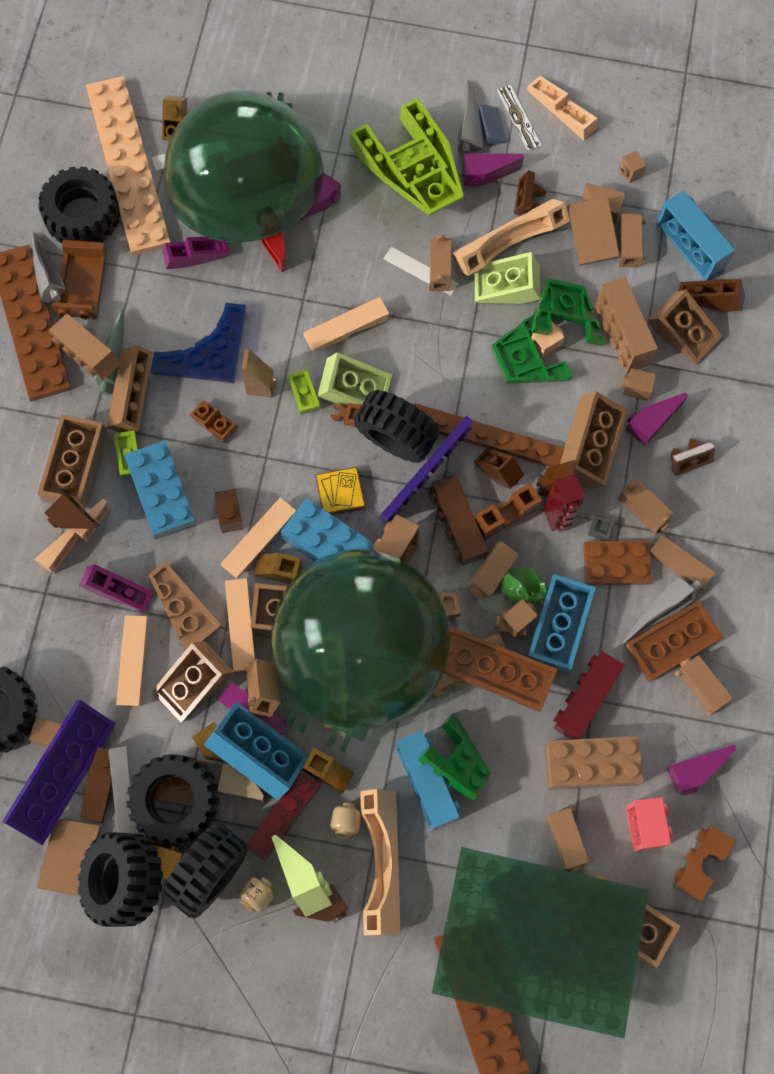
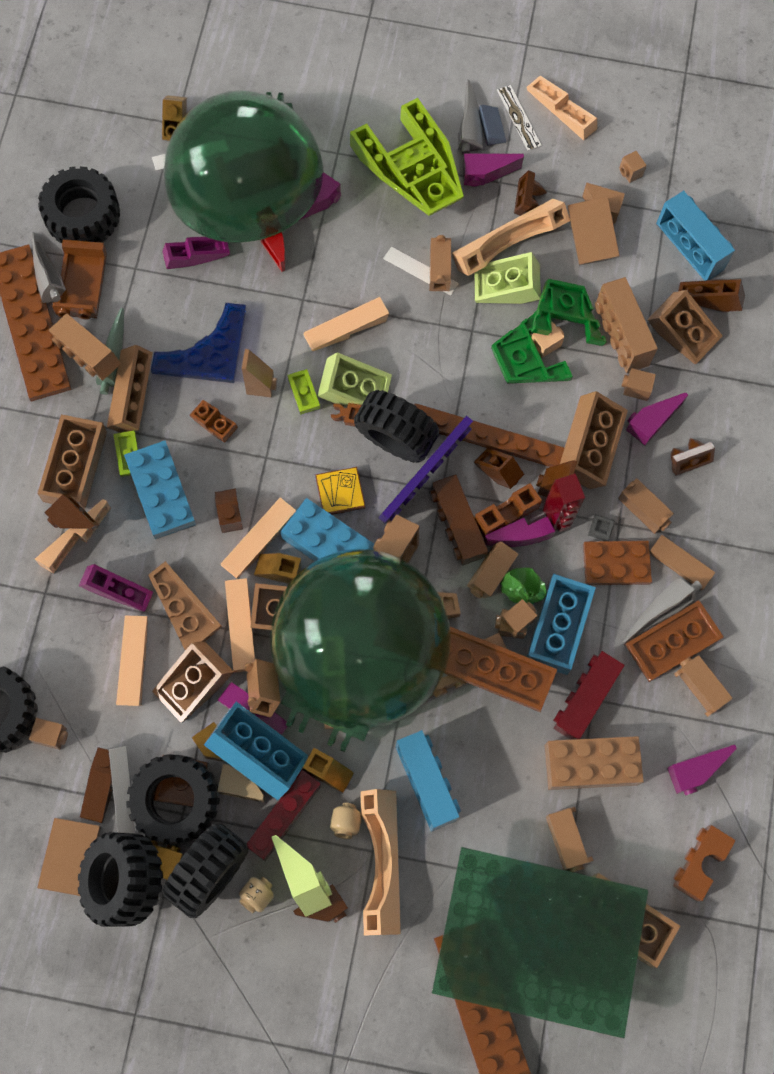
(59, 772): dark purple plate -> none
(128, 165): light nougat plate -> none
(464, 764): green wing -> none
(521, 534): none -> magenta slope
(630, 240): medium nougat brick -> none
(649, 824): coral brick -> none

